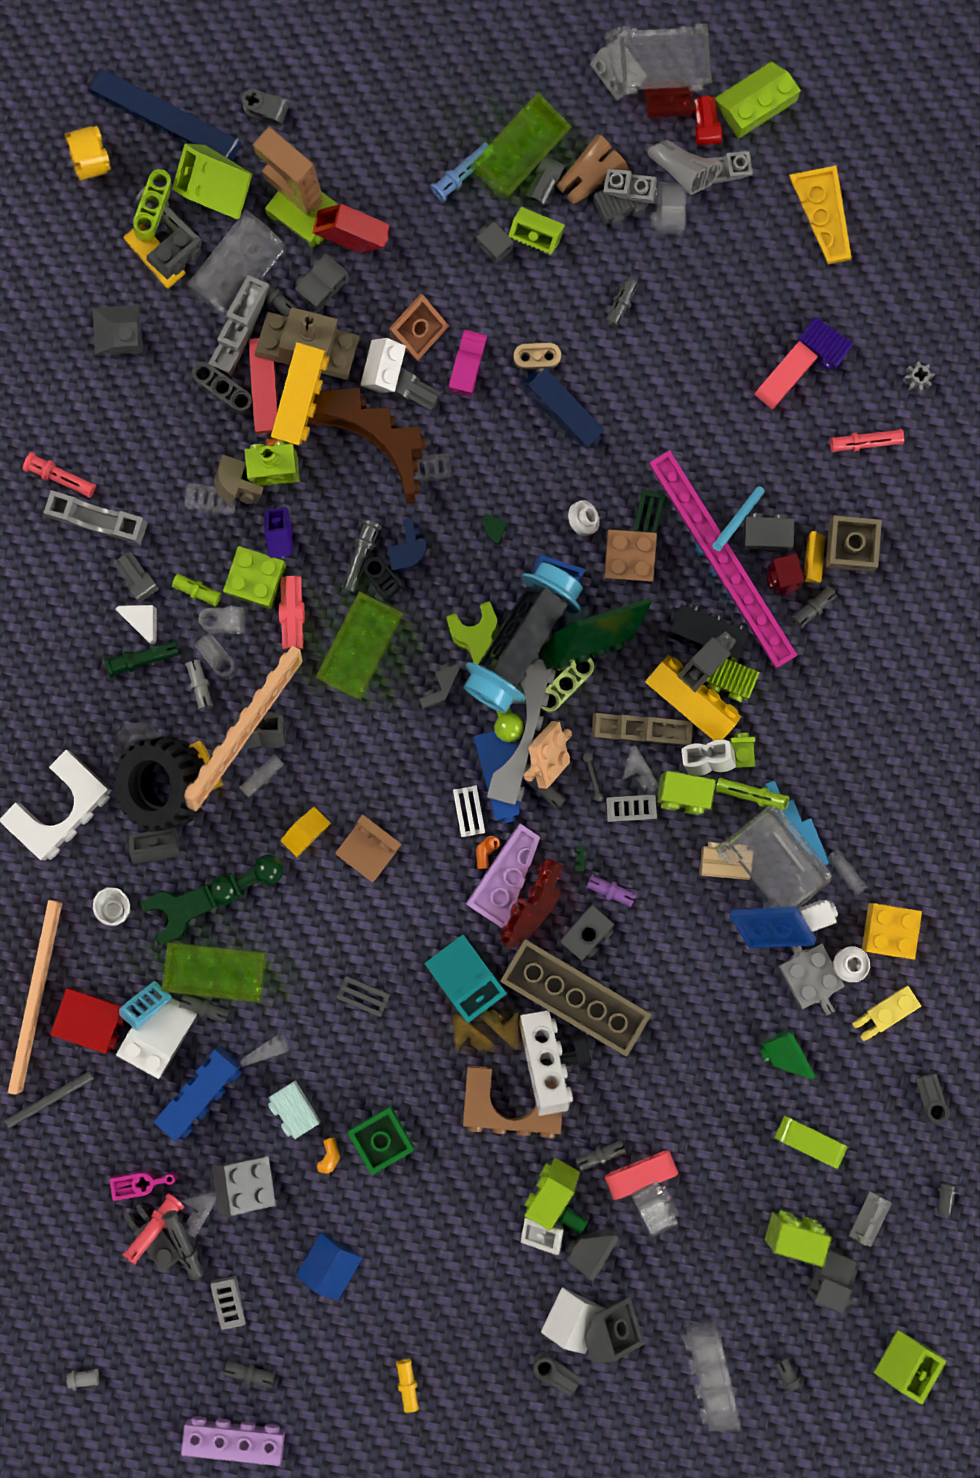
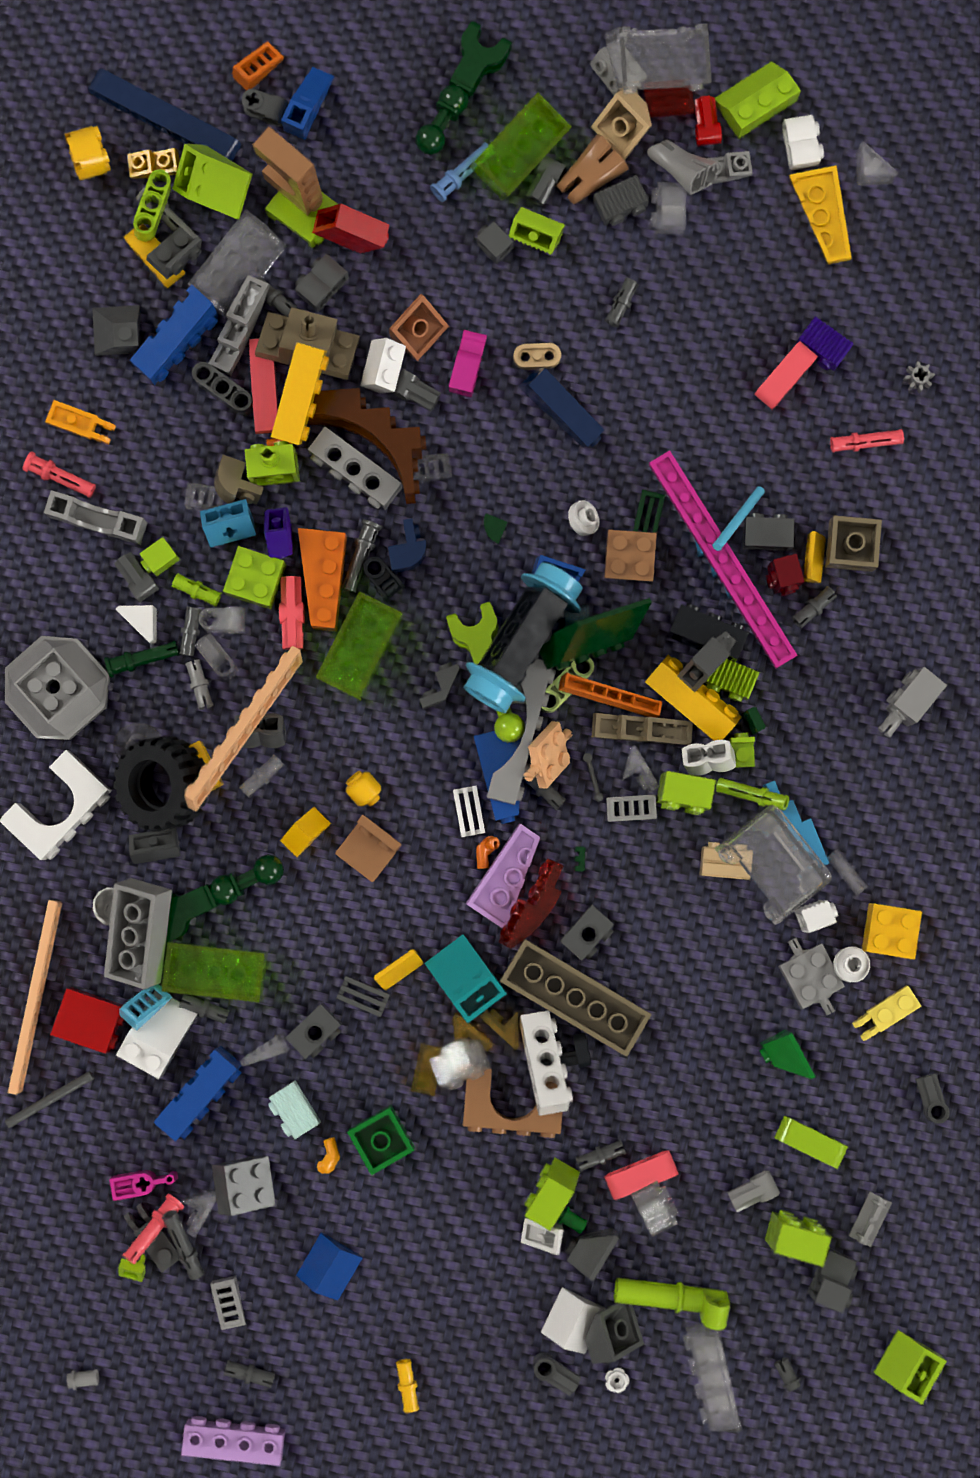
(77, 421): none -> light orange hinge
(81, 692): none -> light grey piece
(131, 1271): none -> lime tile
(137, 933): none -> light grey brick
(145, 162): none -> yellow slope
(158, 557): none -> lime brick
(175, 336): none -> blue wedge
(190, 631): none -> dark grey pin
(228, 523): none -> dark azure brick
(246, 76): none -> orange slope
(300, 1036): none -> dark grey brick
(306, 103): none -> blue slope
(323, 571): none -> orange wedge
(329, 442): none -> light grey brick
(363, 788): none -> yellow head
(398, 969): none -> yellow slope
(424, 1077): none -> clear yellow slope
(453, 99): none -> dark green piece
(459, 1062): none -> clear brick
(610, 695): none -> orange piece
(611, 890): medium lavender pin -> none
(616, 1386): none -> white plate
(623, 122): none -> tan slope
(628, 186): light grey slope -> none
(709, 1303): none -> lime piece
(753, 720): none -> dark green tile
(758, 1189): none -> light grey piece
(773, 927): blue tile -> none
(802, 143): none -> white brick
(873, 168): none -> clear slope
(912, 700): none -> light grey brick
(946, 1199): dark grey pin -> none

